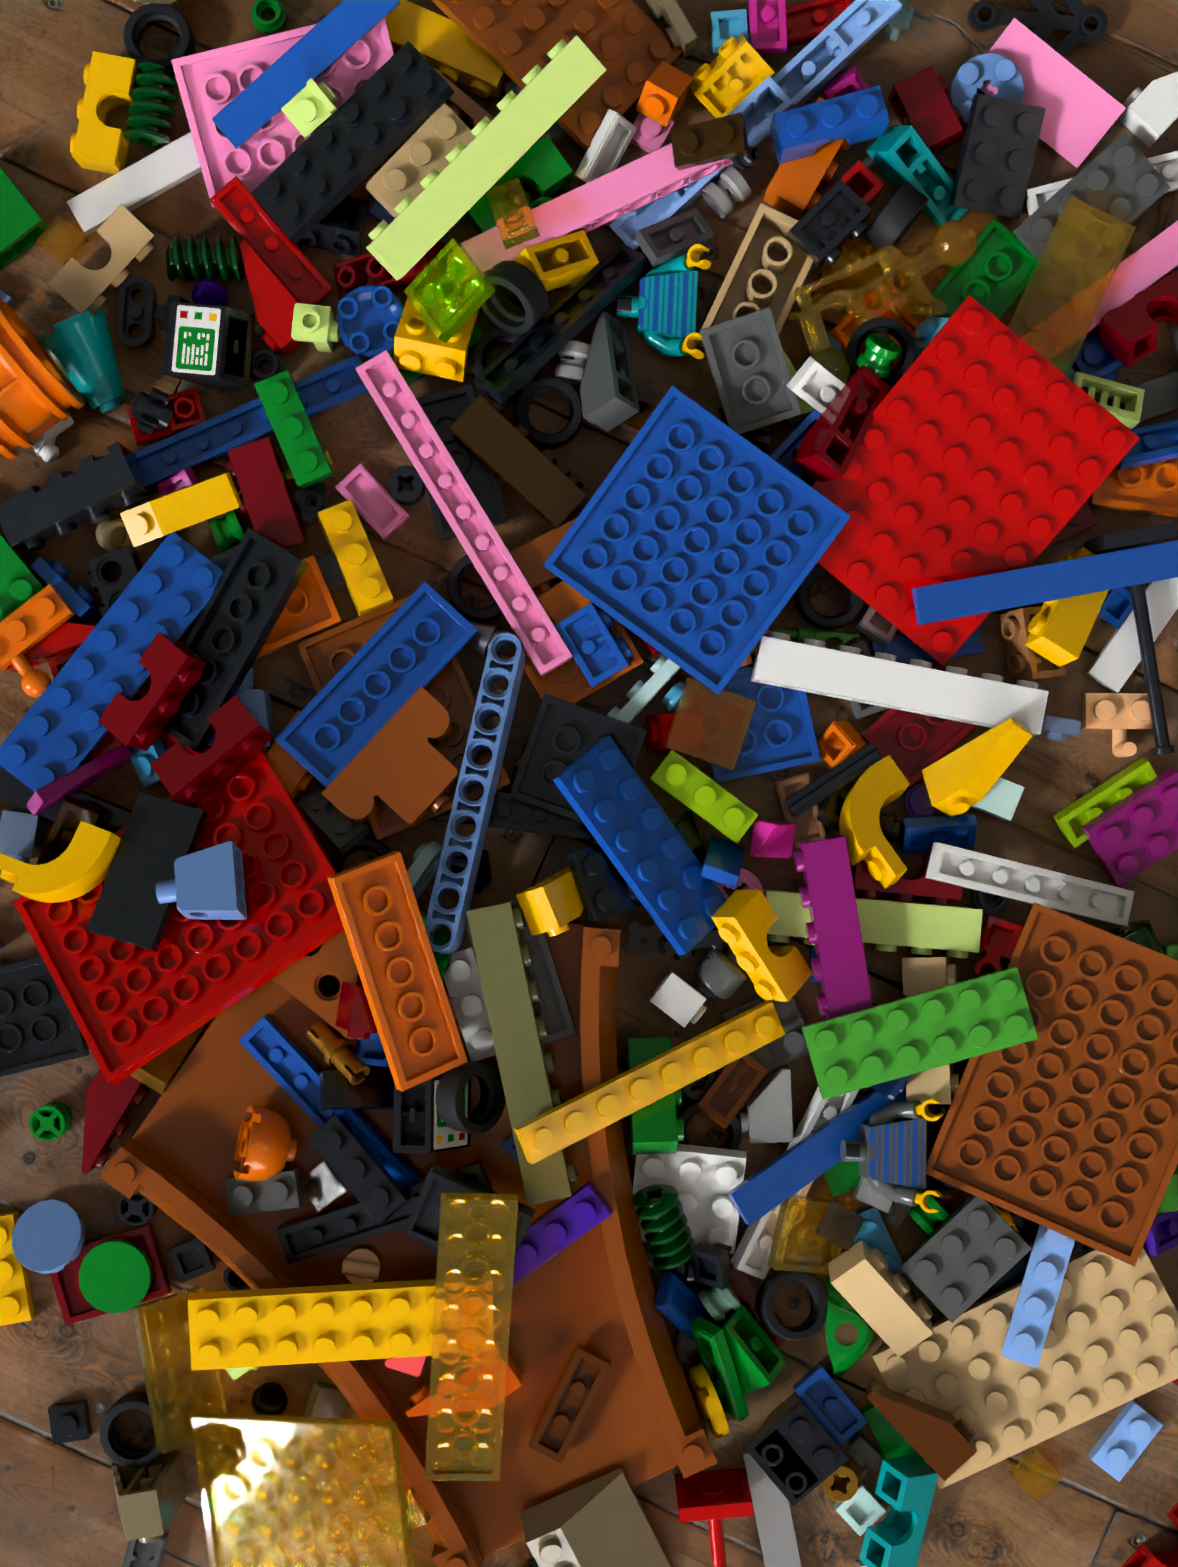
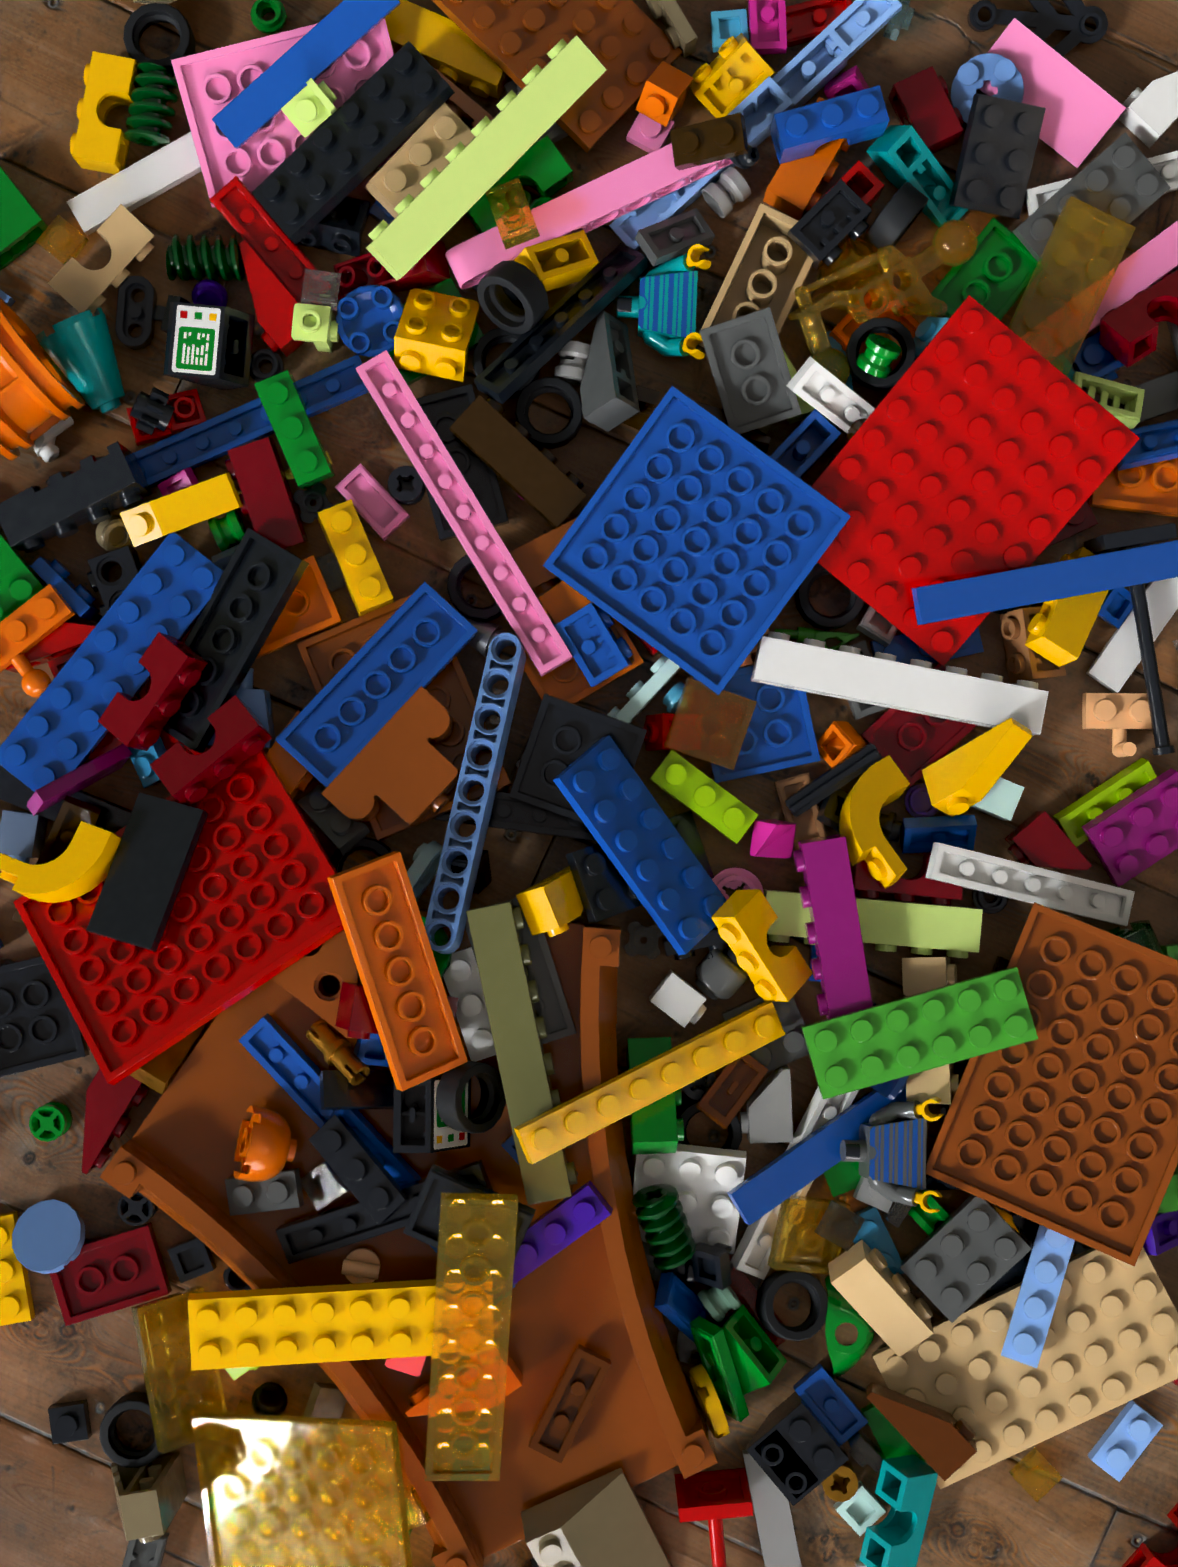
(115, 1276): green tile -> none
(208, 884): medium blue torso -> none
(321, 288): none -> clear tile
(449, 290): clear neon green plate -> none
(606, 147): white tile -> none
(722, 861): blue tile -> none
(841, 427): dark red slope -> none
(998, 944): red plate -> none
(1044, 844): none -> dark red slope
(1060, 728): sand blue plate -> none

